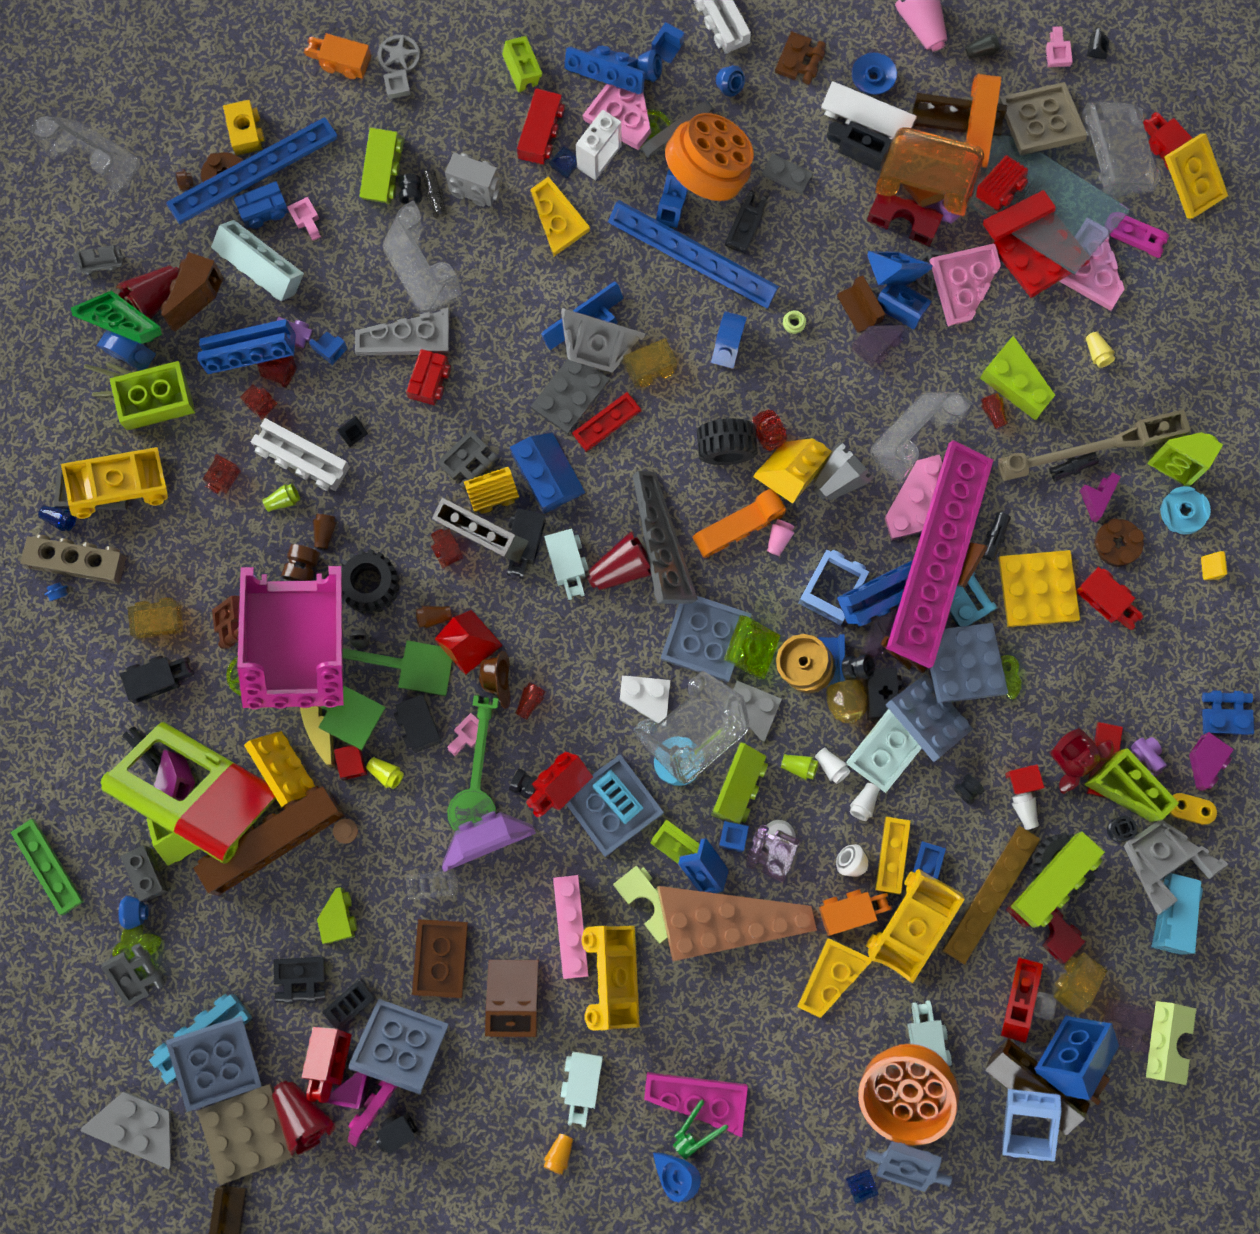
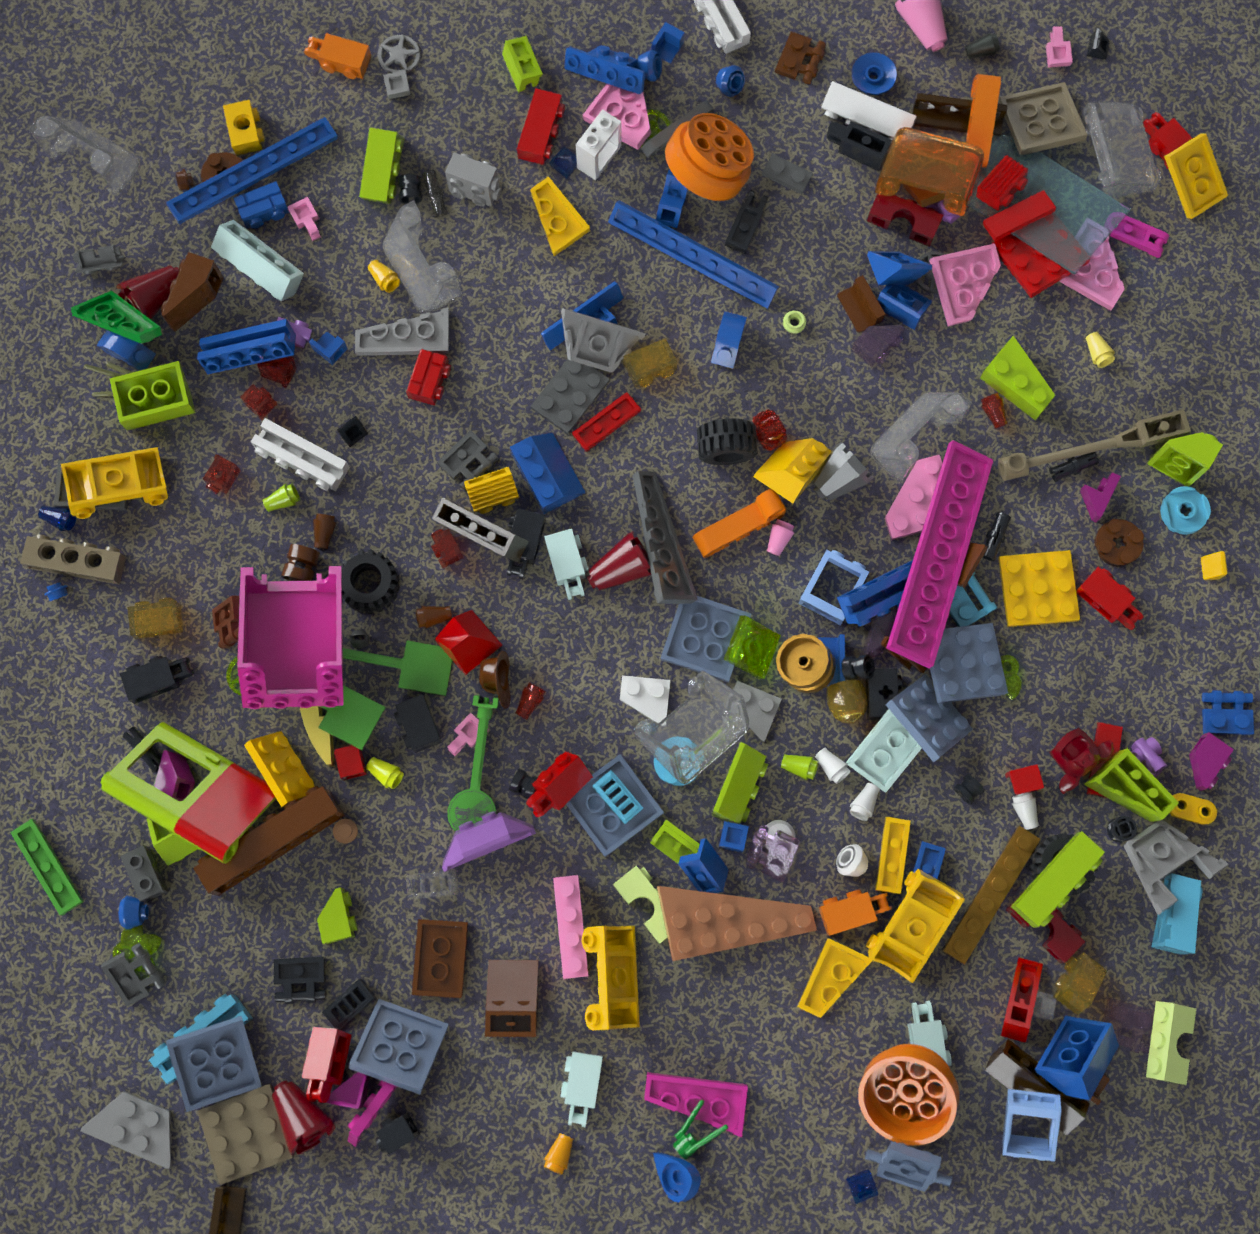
(384, 276): none -> yellow cone

